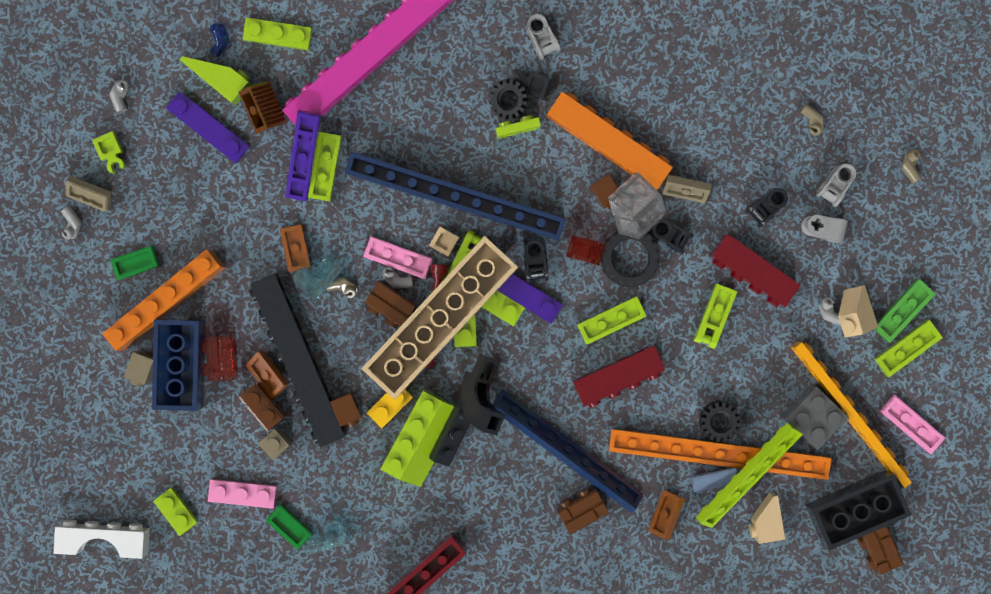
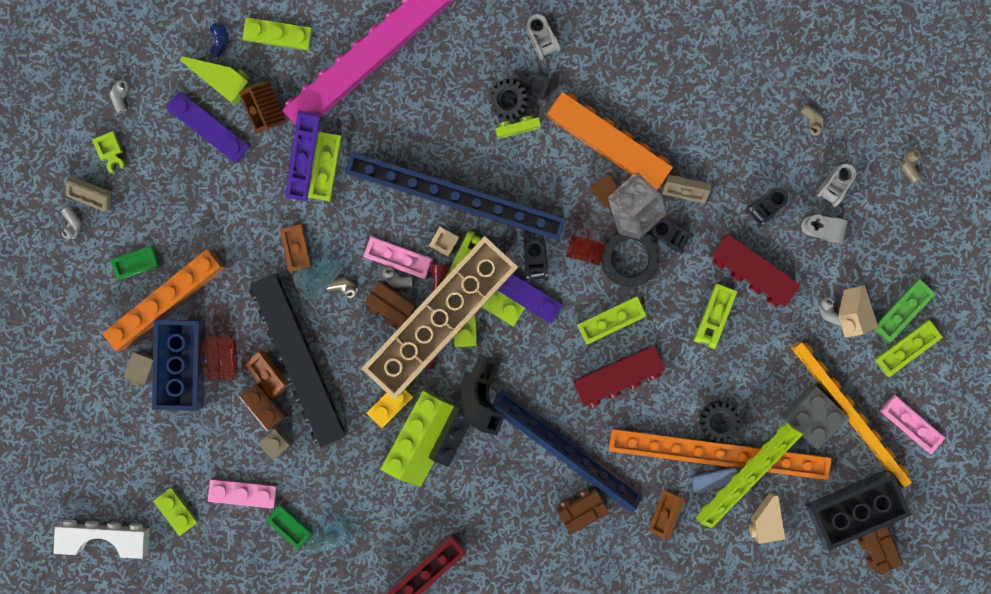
(346, 410): reddish brown brick -> none

